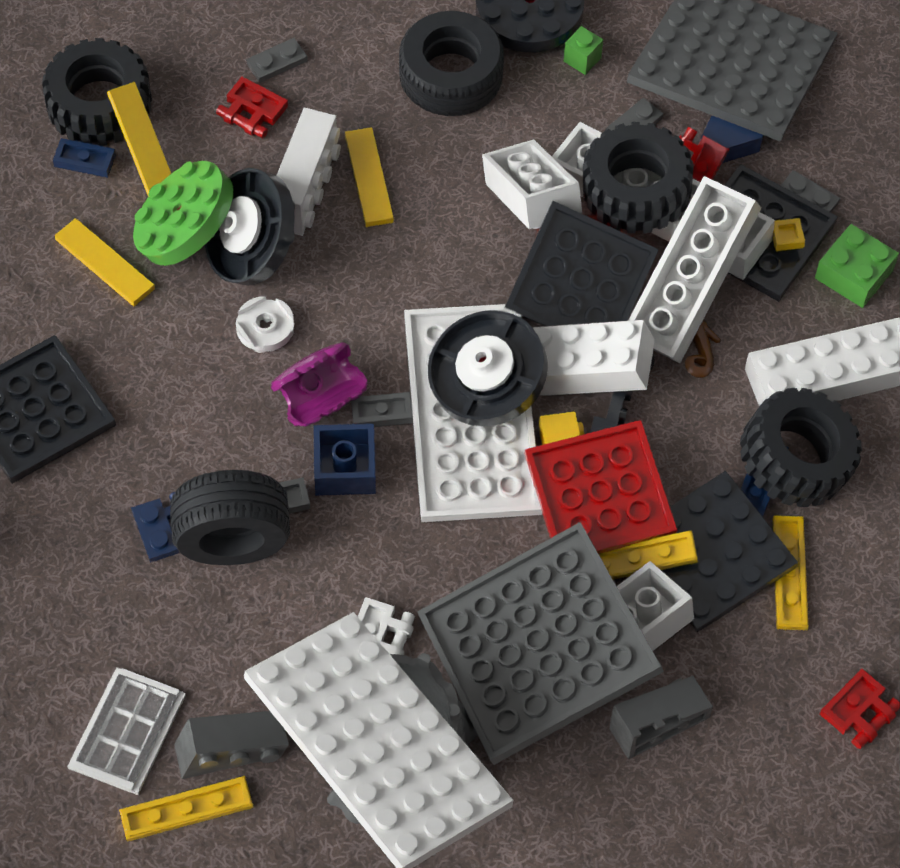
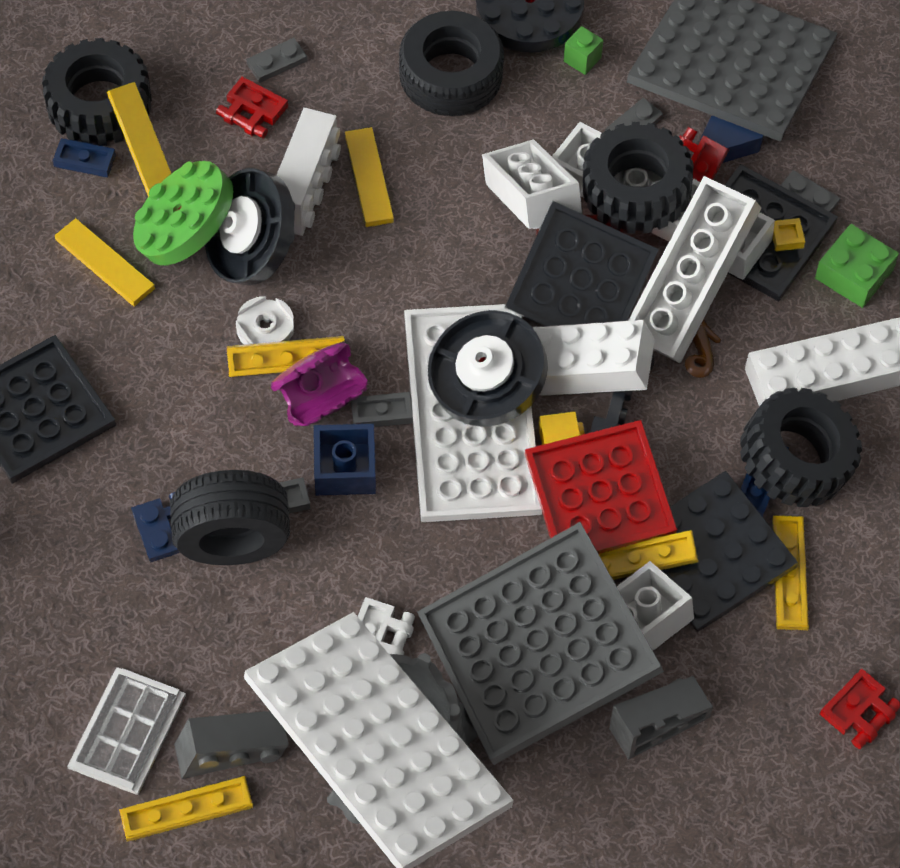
(273, 356): none -> yellow tile

